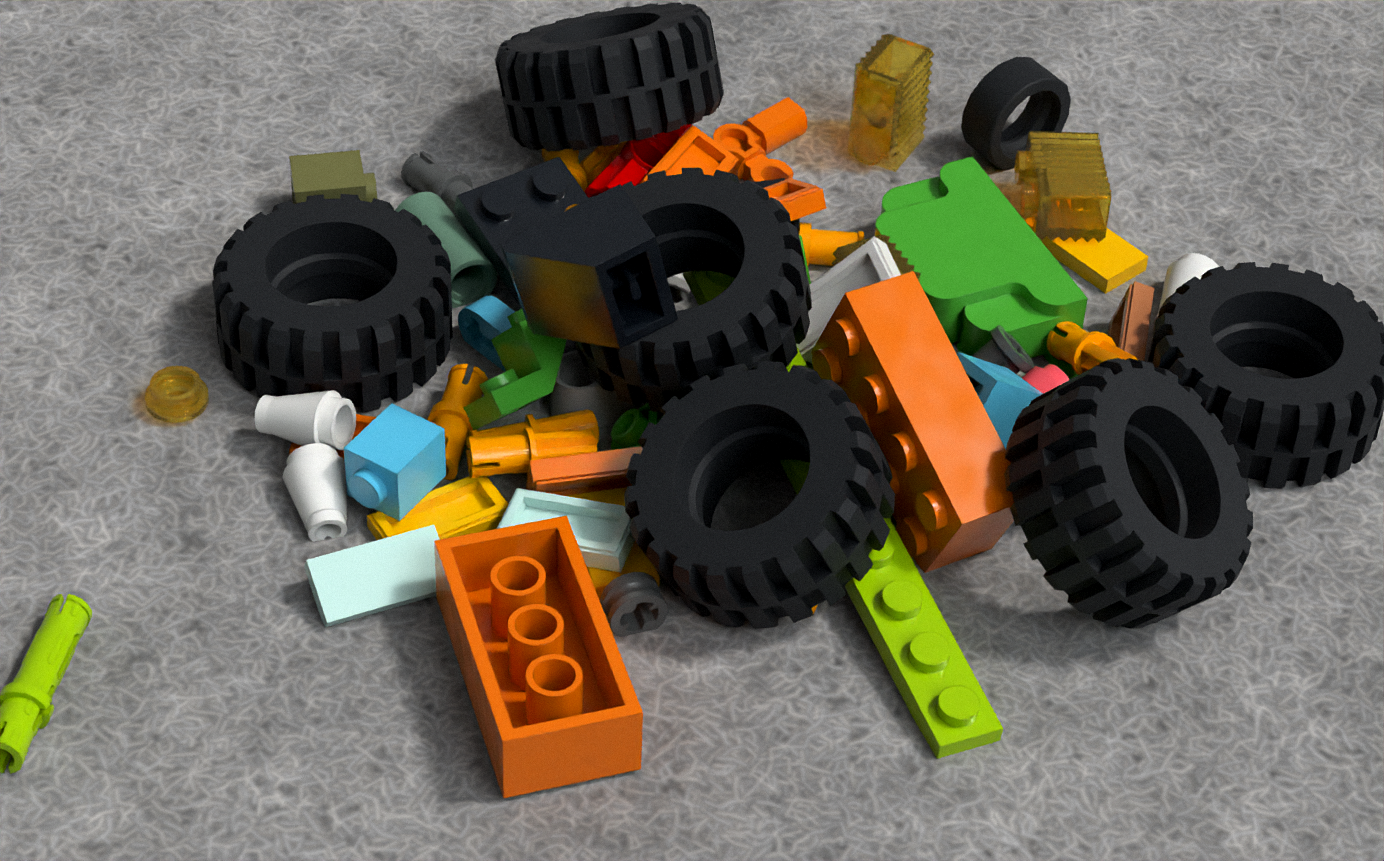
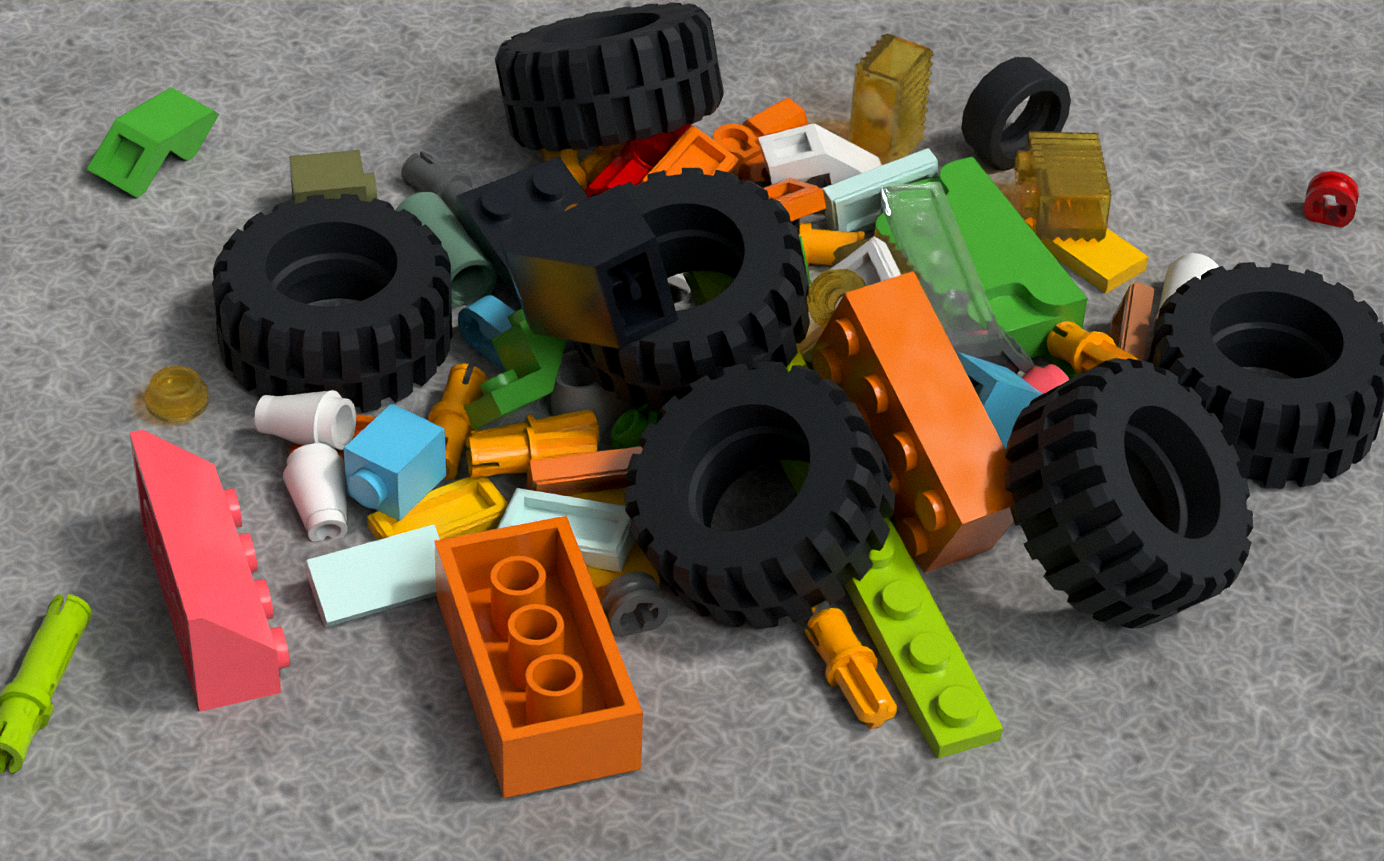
(146, 135): none -> bright green slope
(207, 576): none -> coral slope
(813, 152): none -> white slope
(827, 290): none -> clear yellow plate
(851, 667): none -> light orange axle
(856, 201): none -> light aqua tile
(933, 243): none -> clear tile
(1337, 185): none -> red bush

